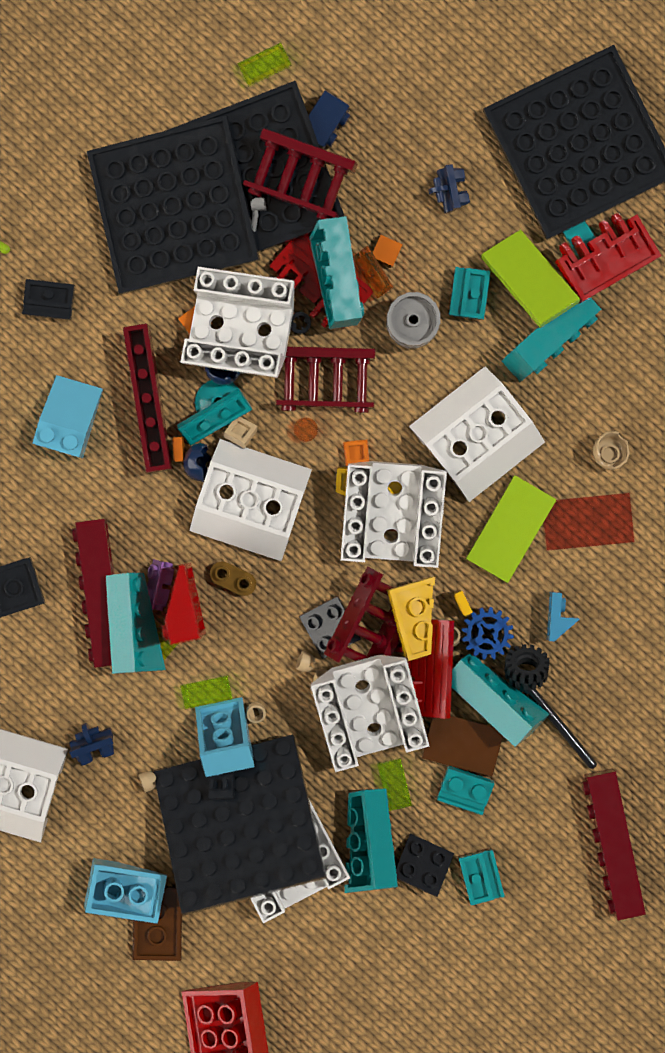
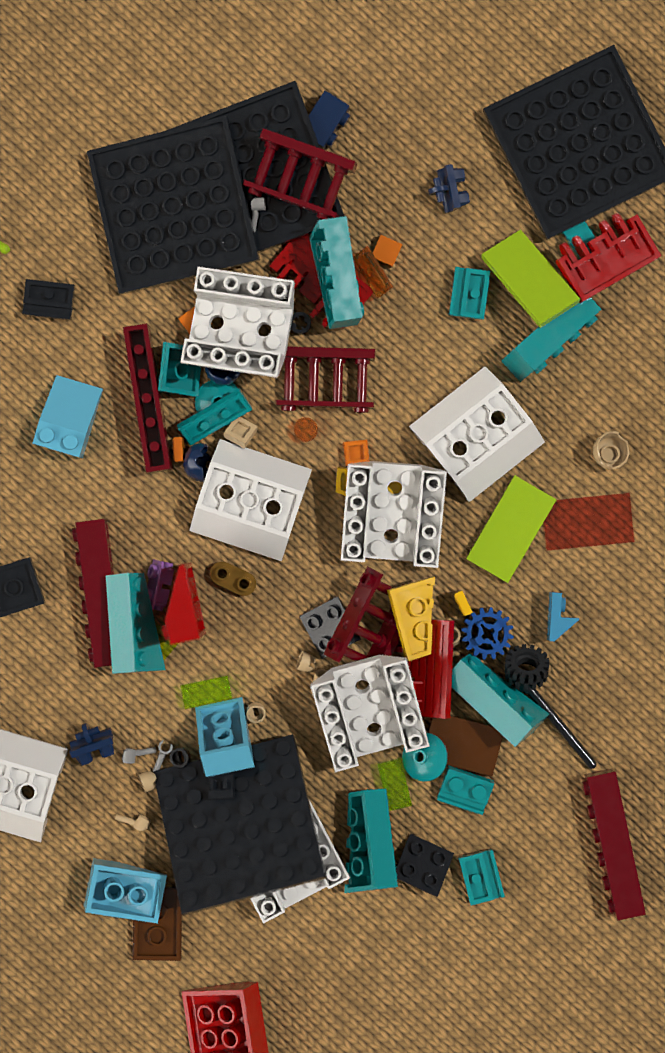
(130, 754): none -> light grey hand
(140, 824): none -> tan hand
(161, 756): none -> light grey hand
(175, 376): none -> teal slope
(176, 758): none -> black hinge
(264, 64): clear neon green tile -> none
(406, 307): light grey wheel -> none
(432, 764): none -> teal dish

